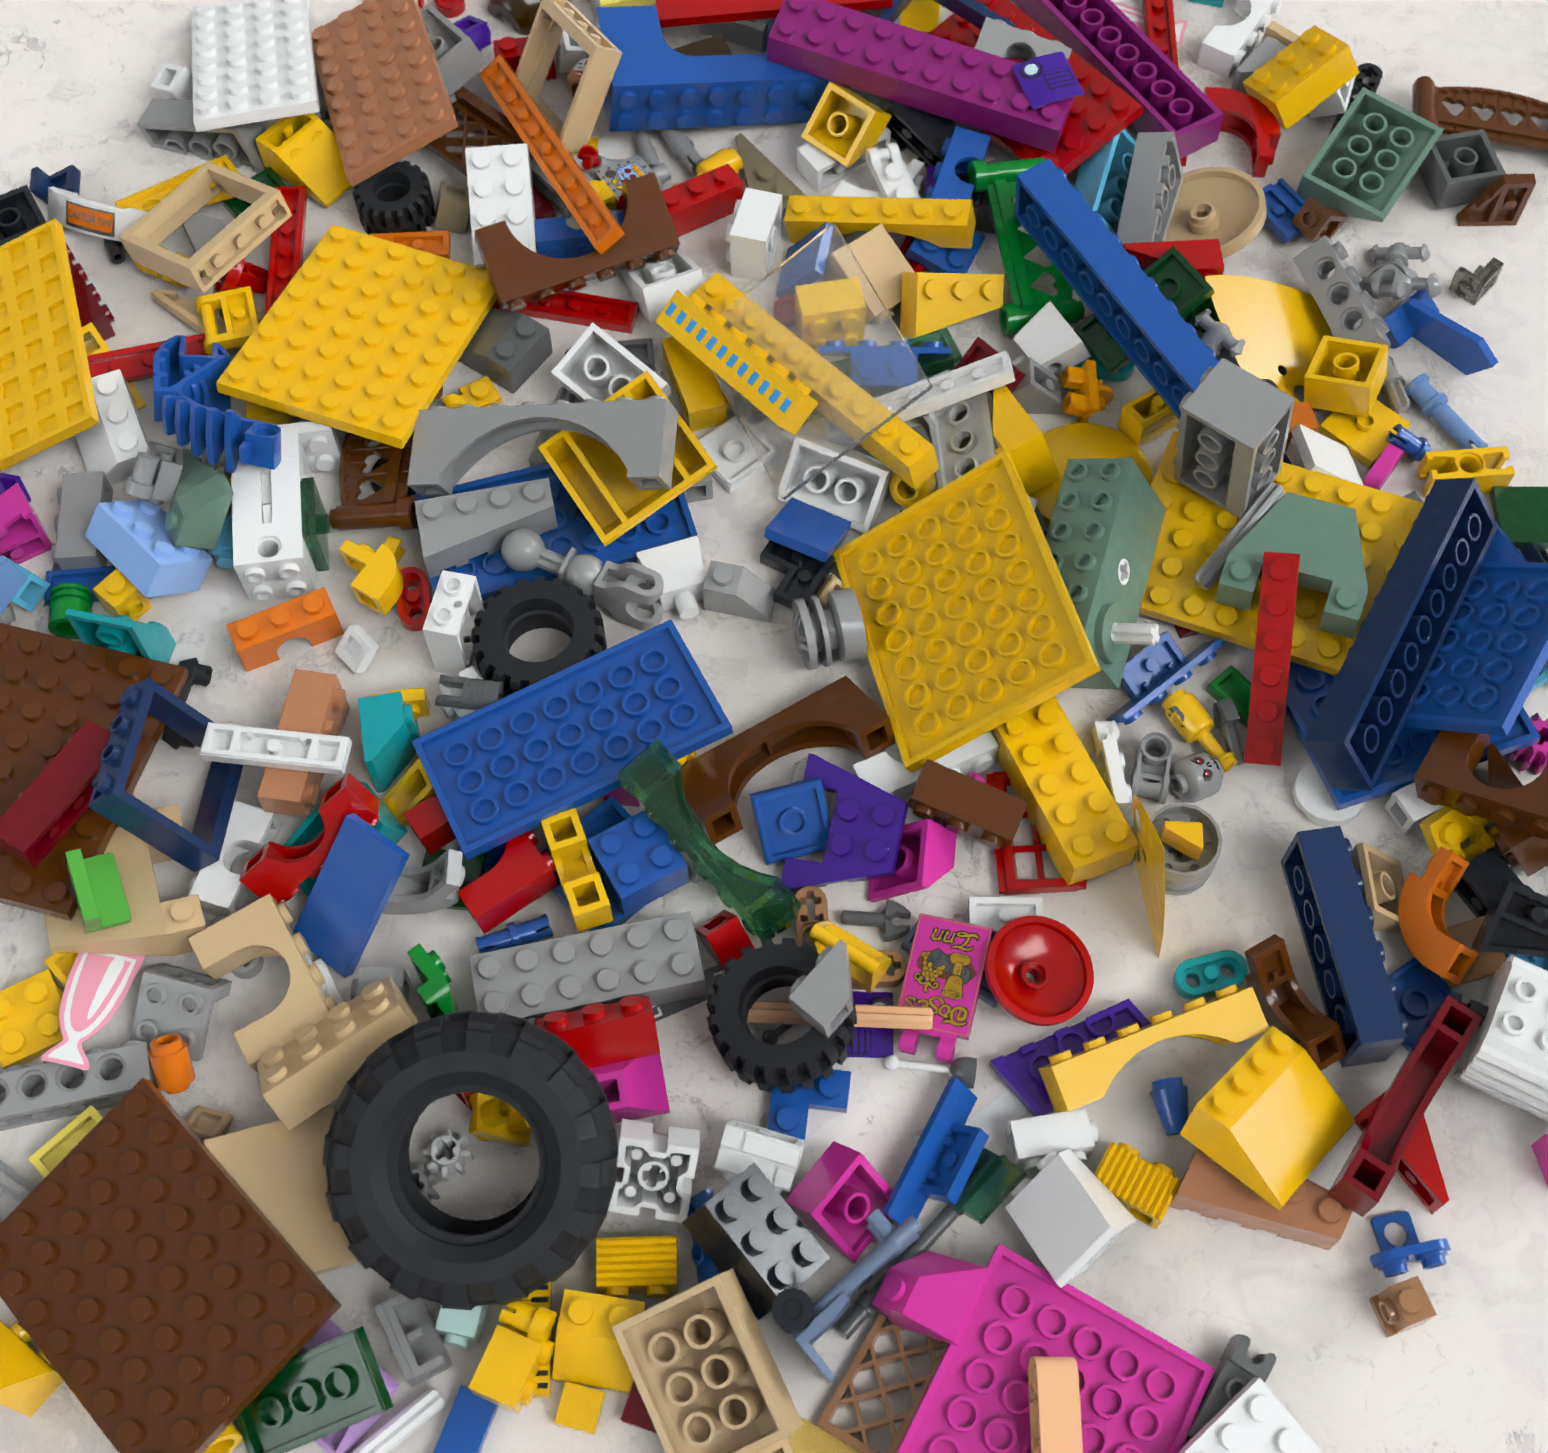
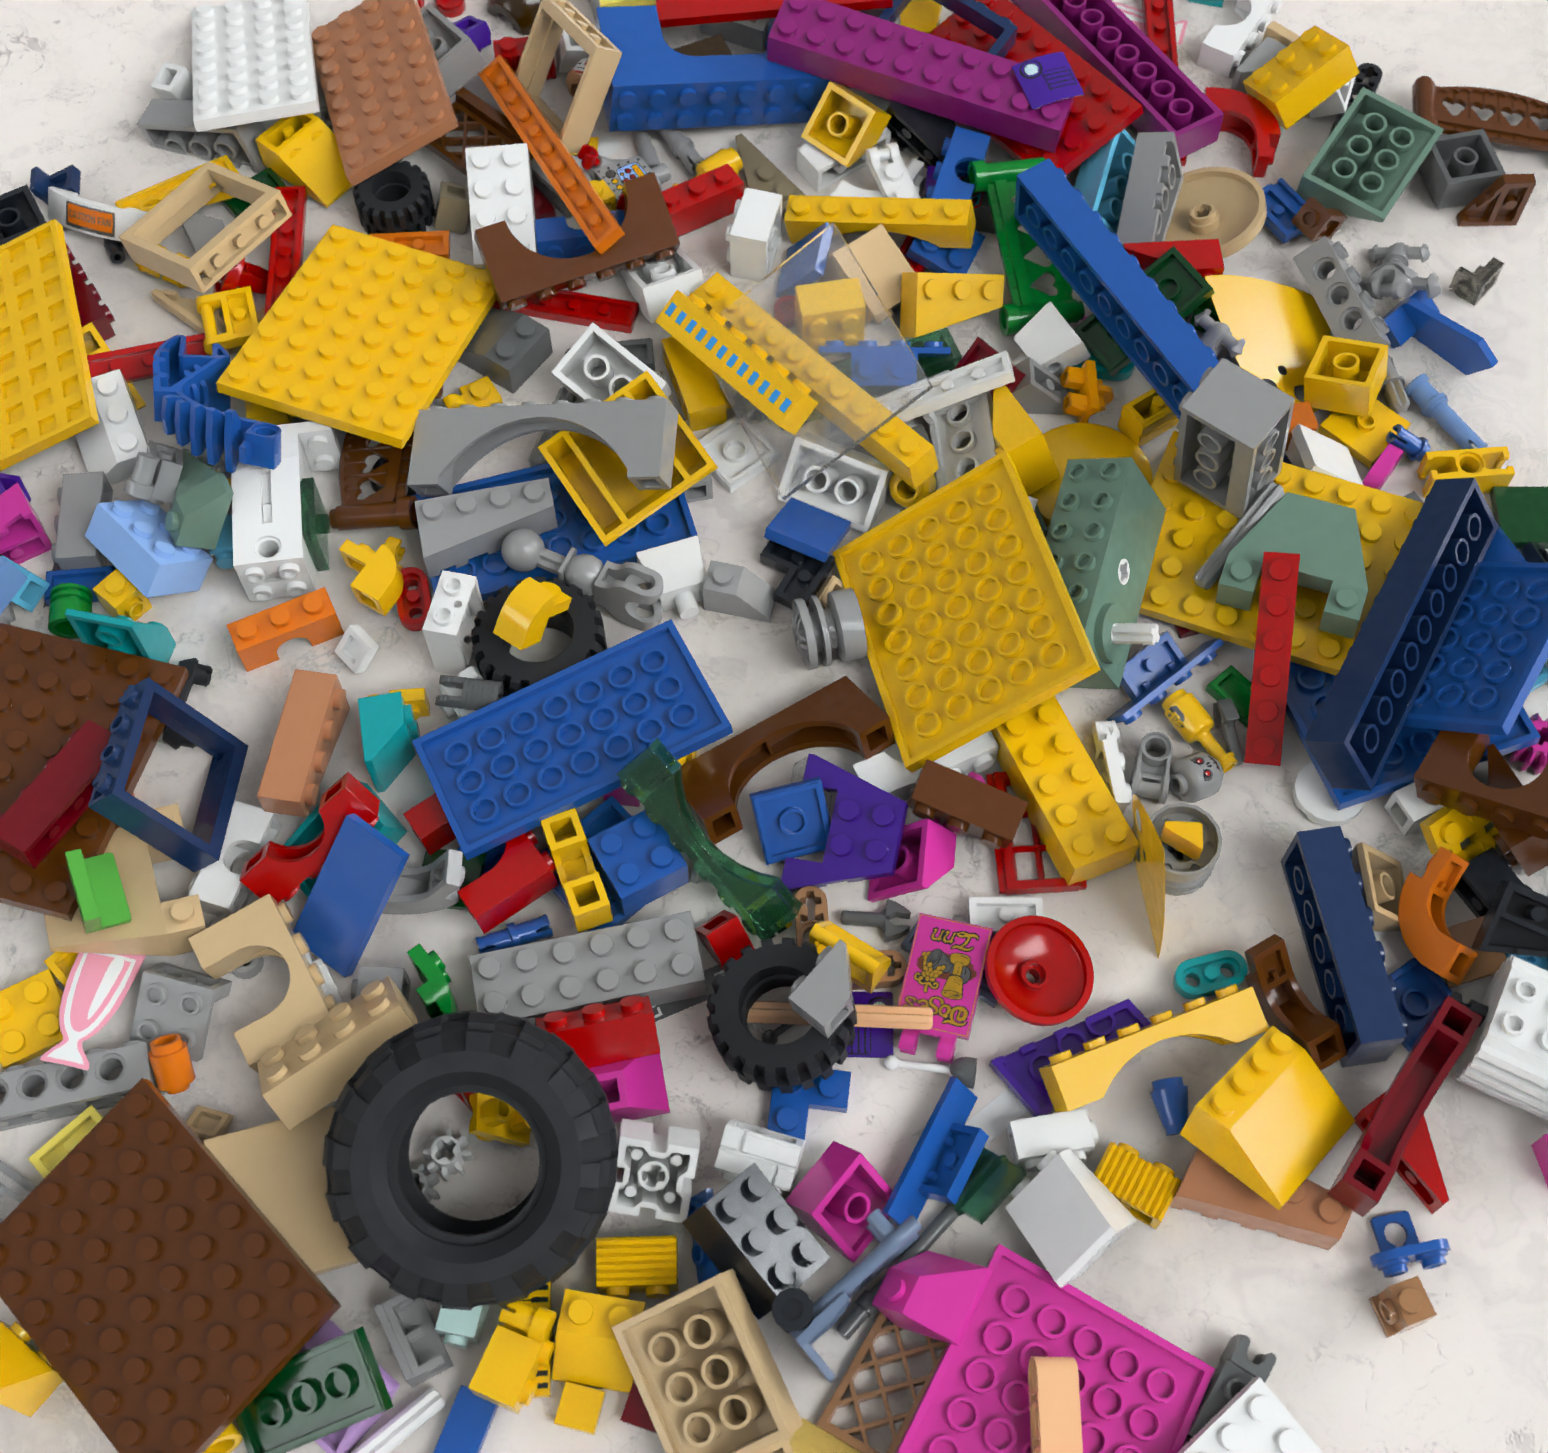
(275, 748): white plate -> none
(409, 790): yellow slope -> none
(528, 611): none -> yellow brick
(1010, 42): light grey arch -> none

